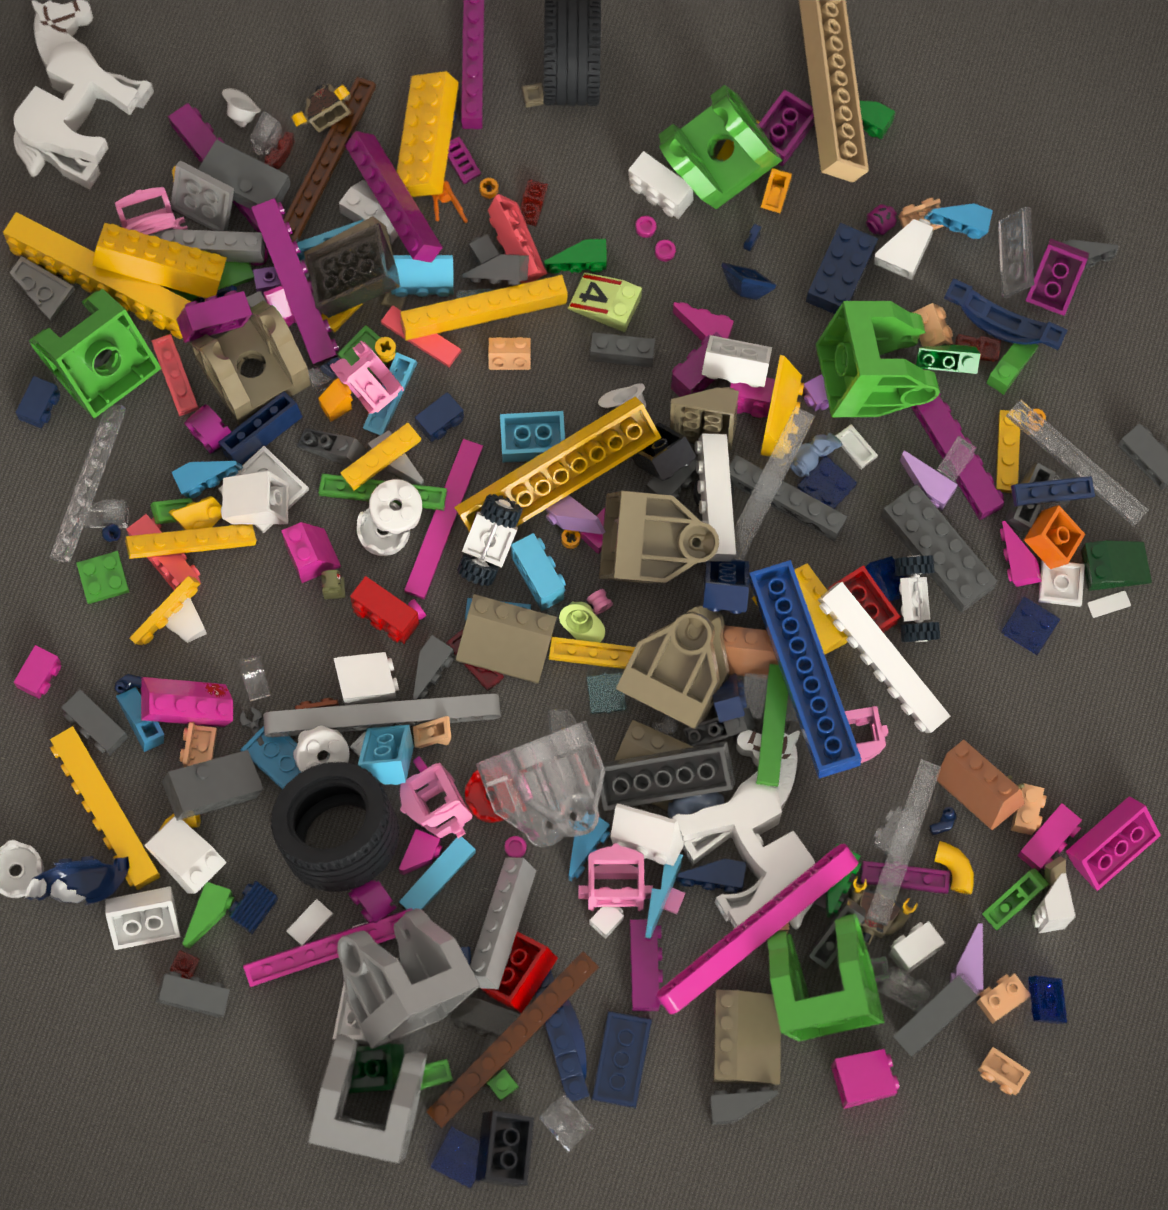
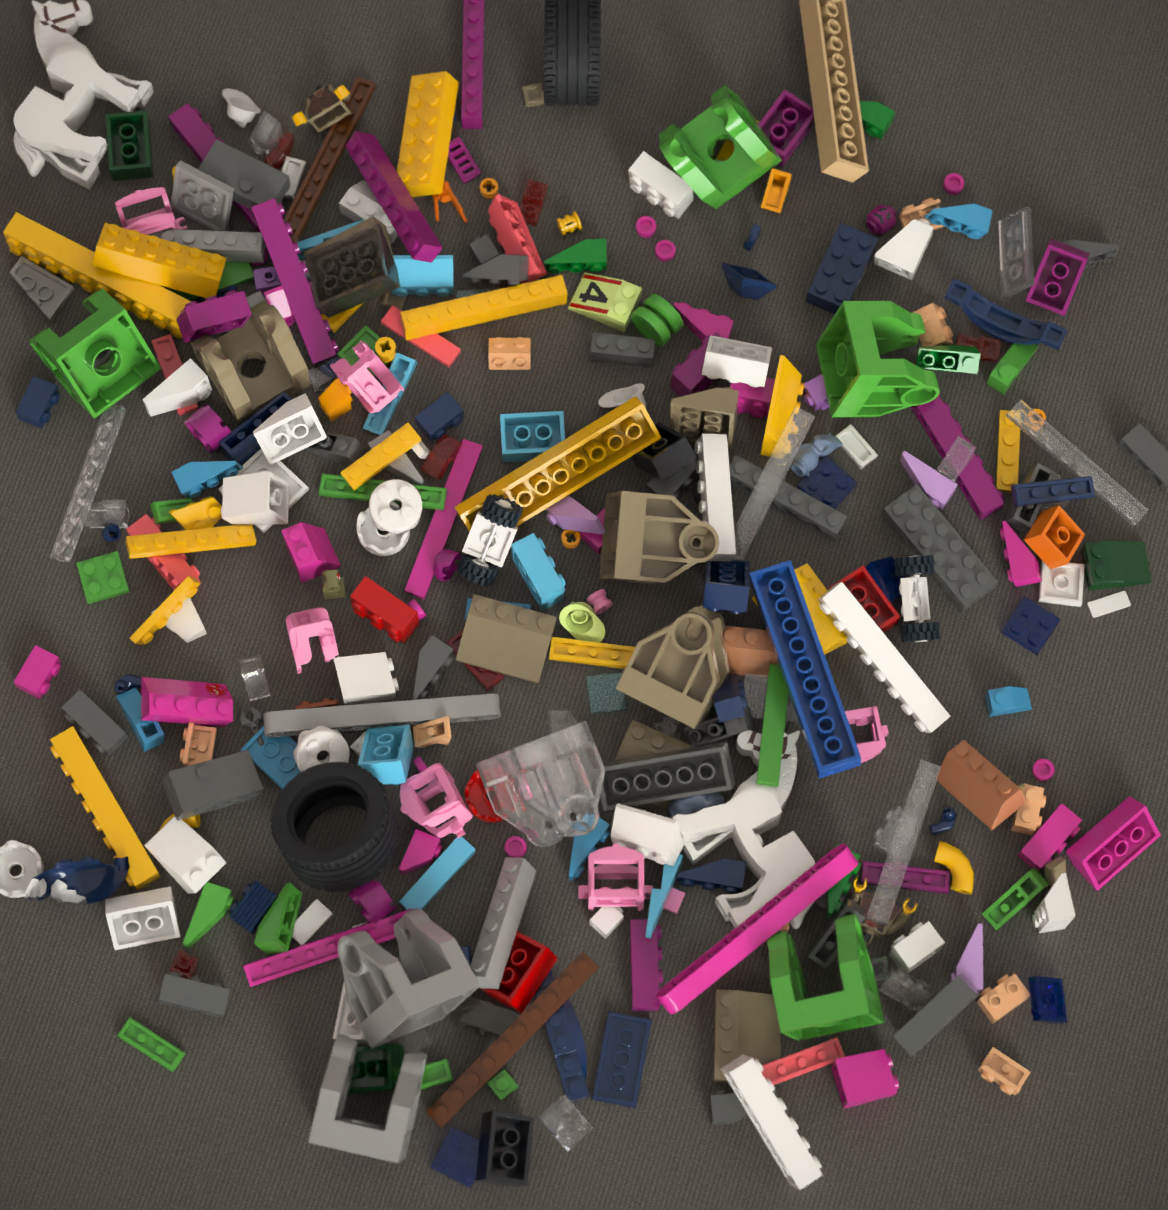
(129, 145): none -> dark green brick
(151, 1044): none -> bright green tile
(179, 390): none -> white slope
(279, 922): none -> bright green slope
(289, 430): none -> white slope
(295, 170): none -> white tile
(308, 624): none -> bright pink animal
(421, 450): none -> white tile
(440, 456): none -> clear red slope
(445, 565): none -> magenta hair
(567, 219): none -> yellow bush
(657, 320): none -> bright green wheel
(771, 1121): none -> white brick
(803, 1061): none -> coral tile
(953, 183): none -> dark pink tile
(1007, 700): none -> dark azure slope
(1043, 770): none -> dark pink tile

